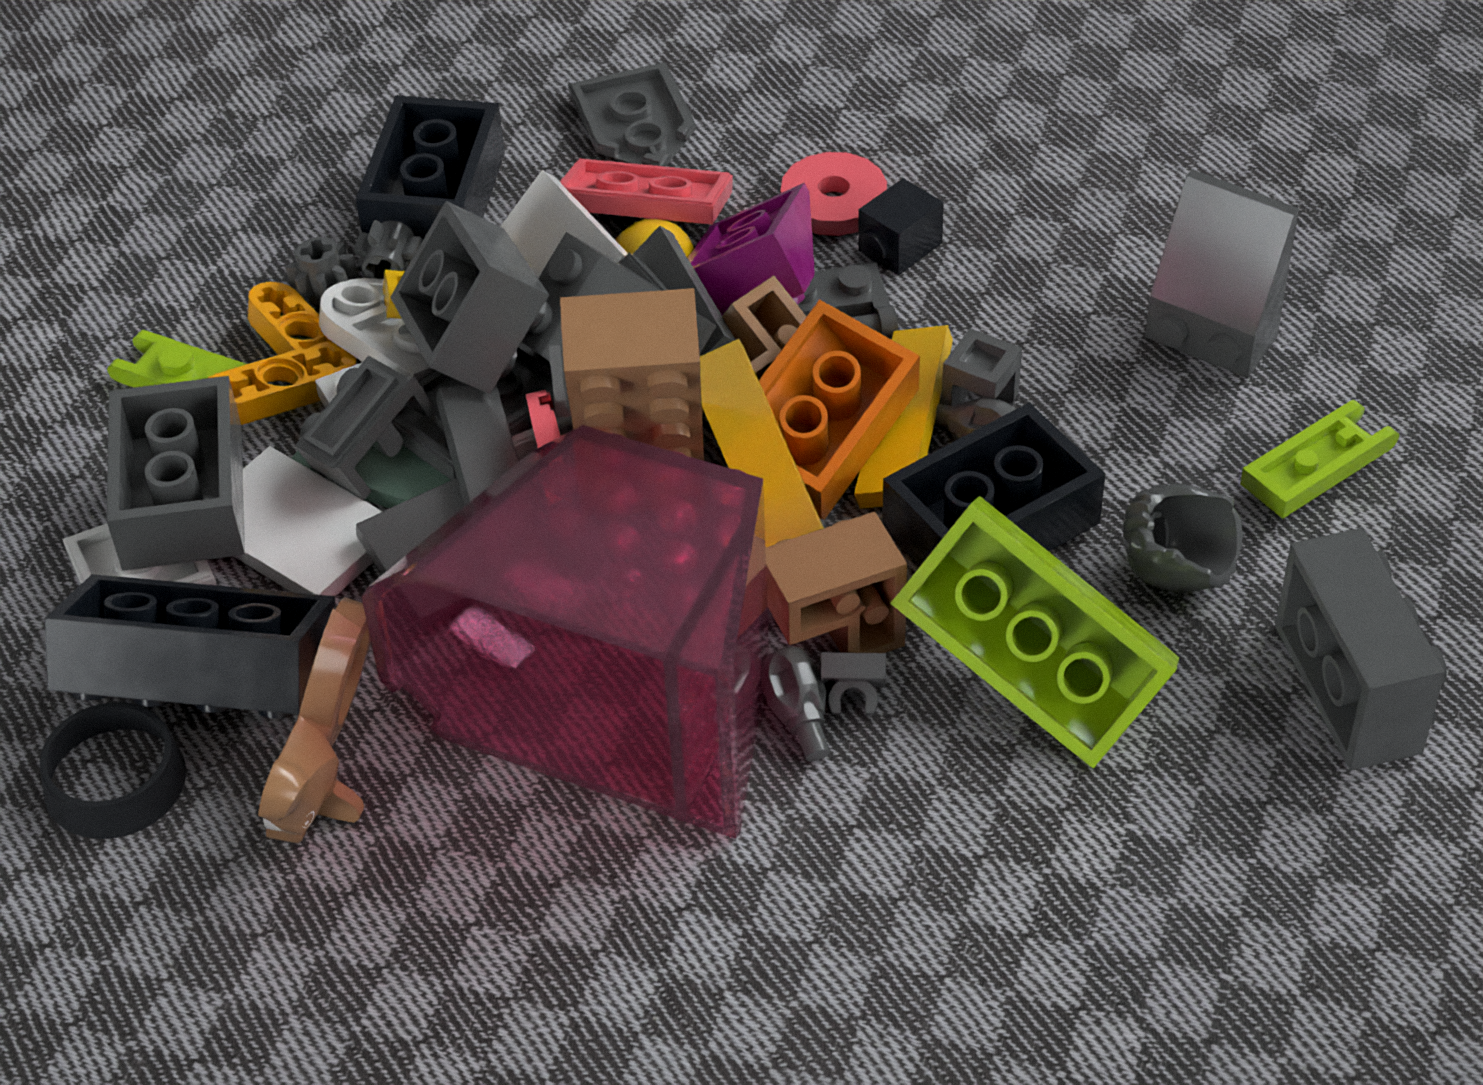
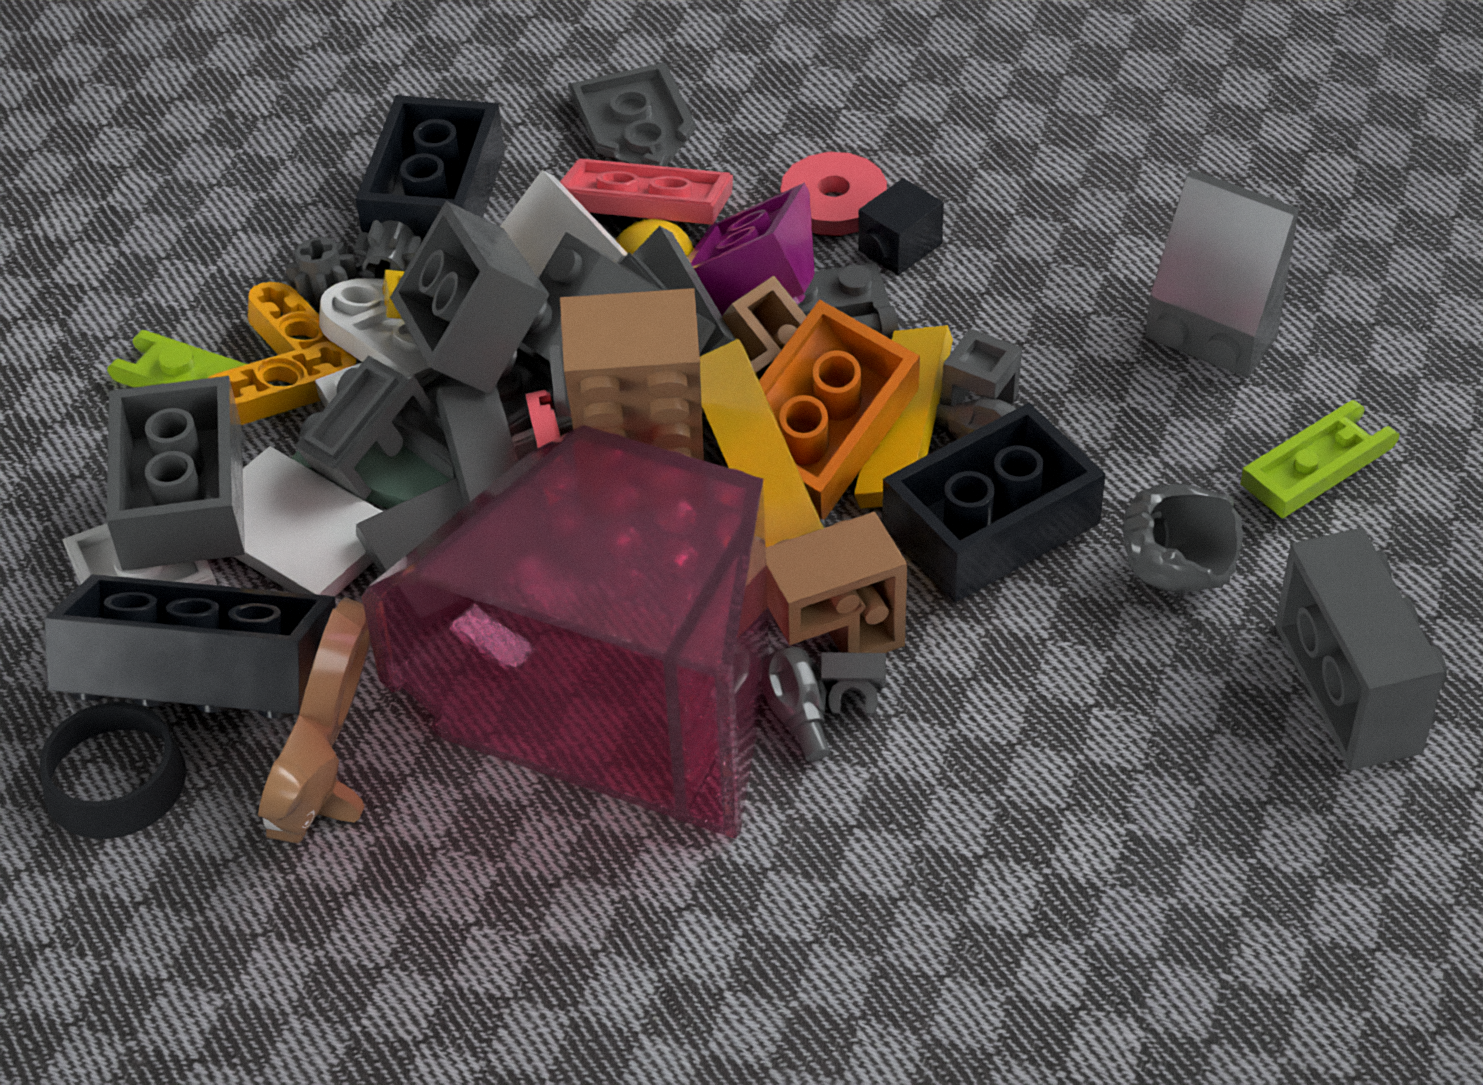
(1036, 631): lime slope -> none

